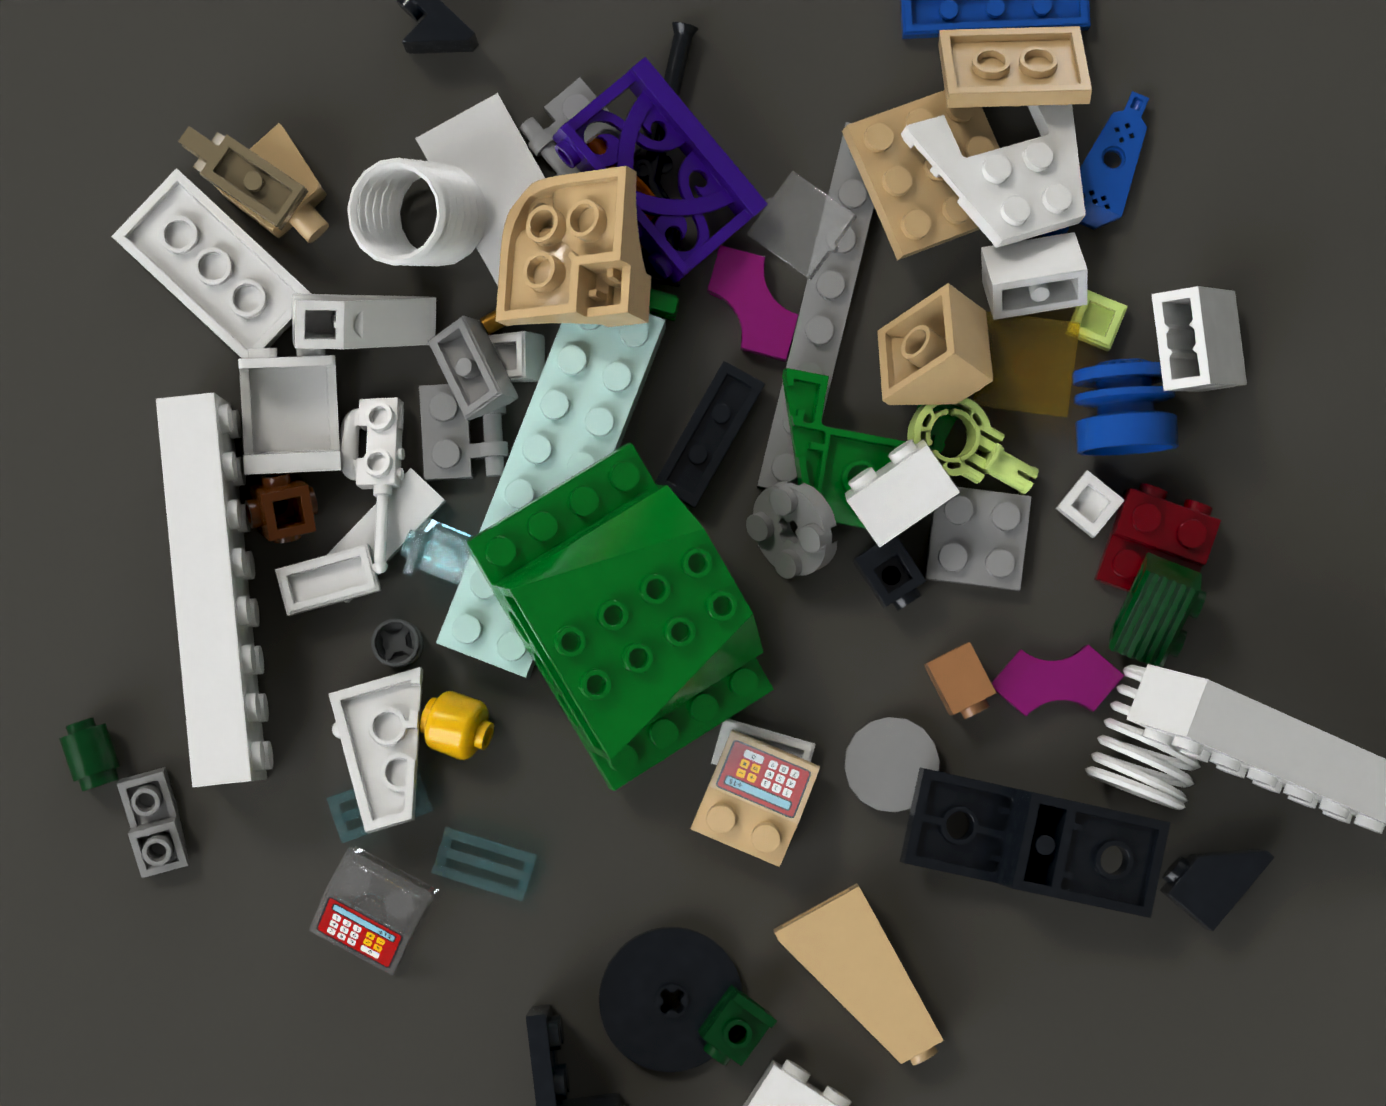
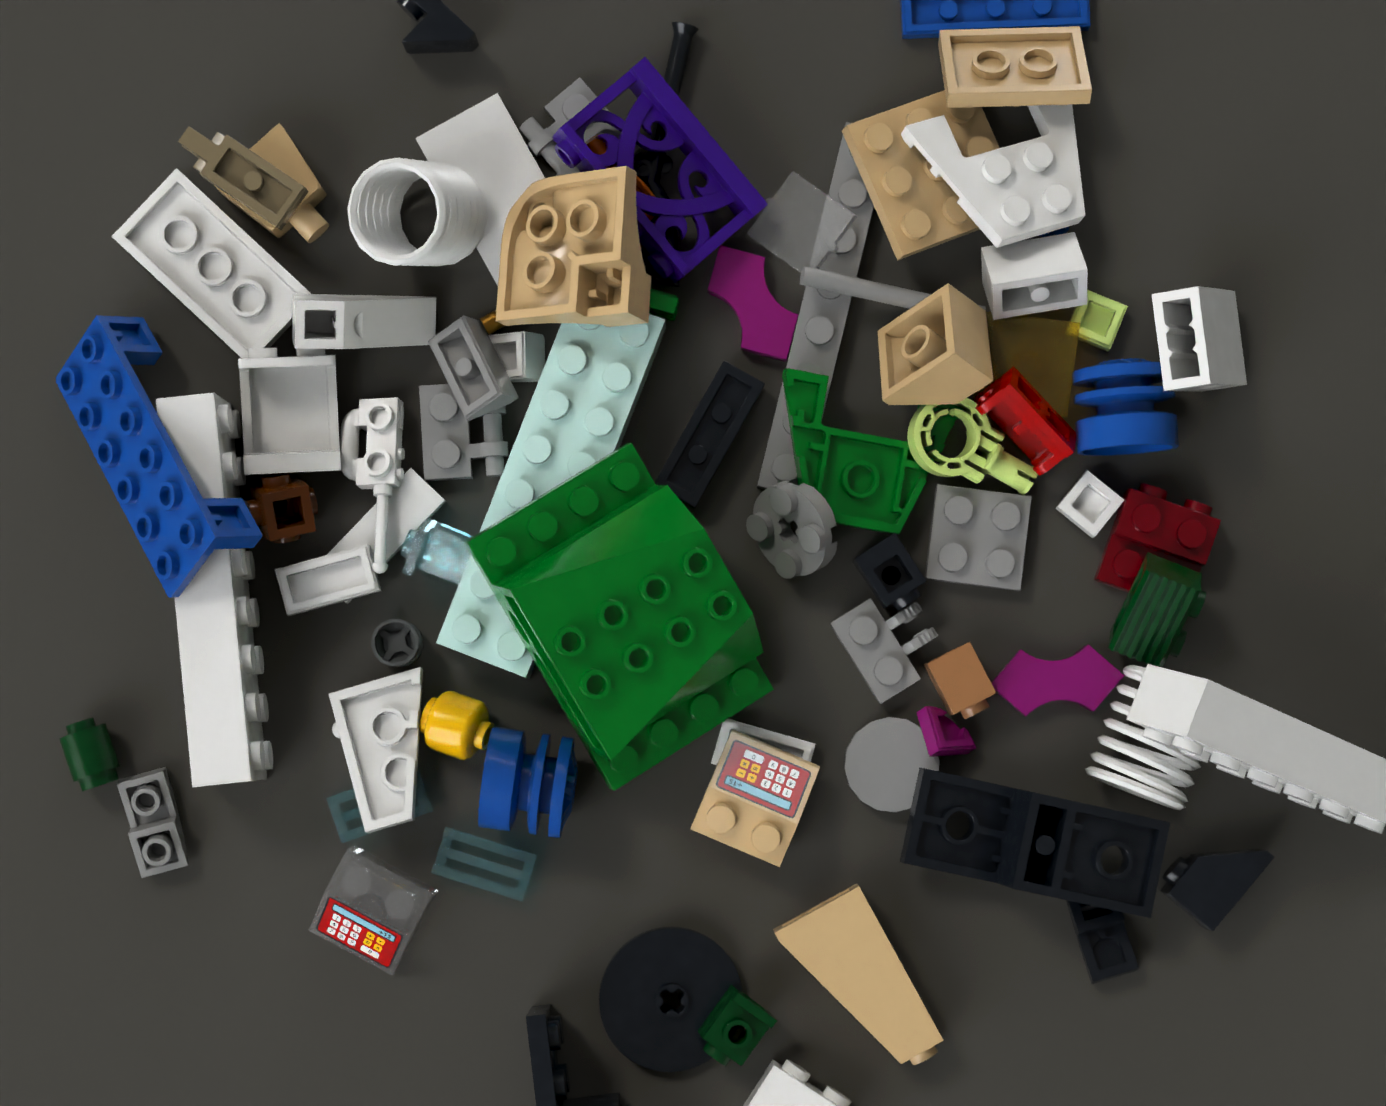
(139, 457): none -> blue bracket
(526, 782): none -> blue wheel
(861, 288): none -> light grey bar
(876, 649): none -> light grey hinge
(900, 491): white brick -> none
(942, 734): none -> magenta tile
(1027, 420): none -> red hinge
(1102, 941): none -> black slope
(1113, 182): blue piece -> none

